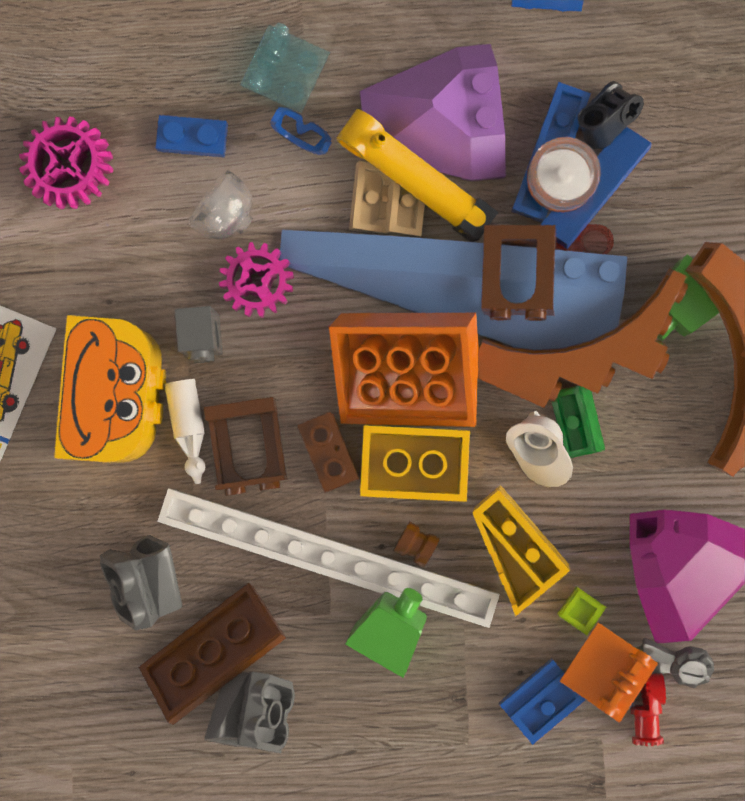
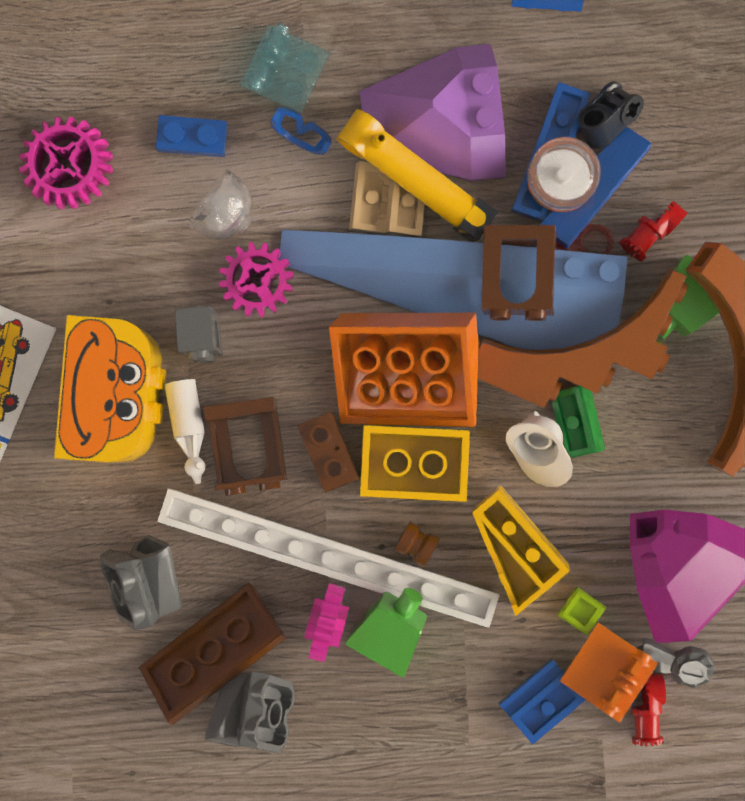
(326, 622): none -> dark pink gear
(650, 231): none -> red connector

